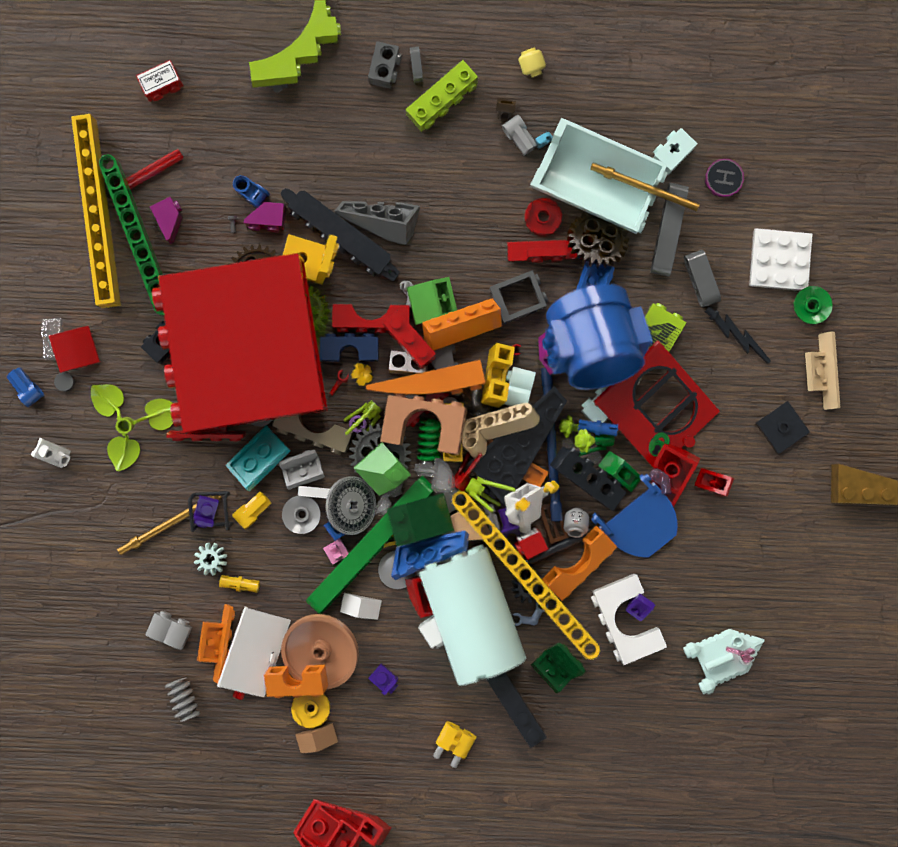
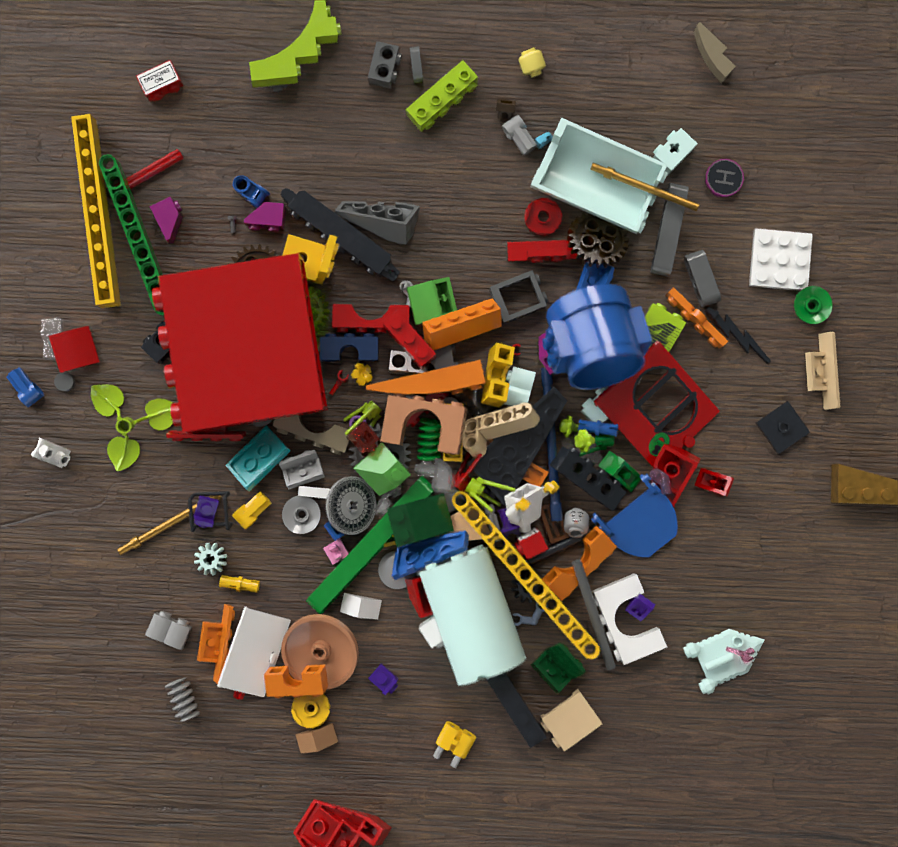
(365, 432): none -> clear red brick
(570, 721): none -> tan panel
(593, 614): none -> dark grey piece
(700, 321): none -> orange hinge
(712, 53): none -> dark tan slope

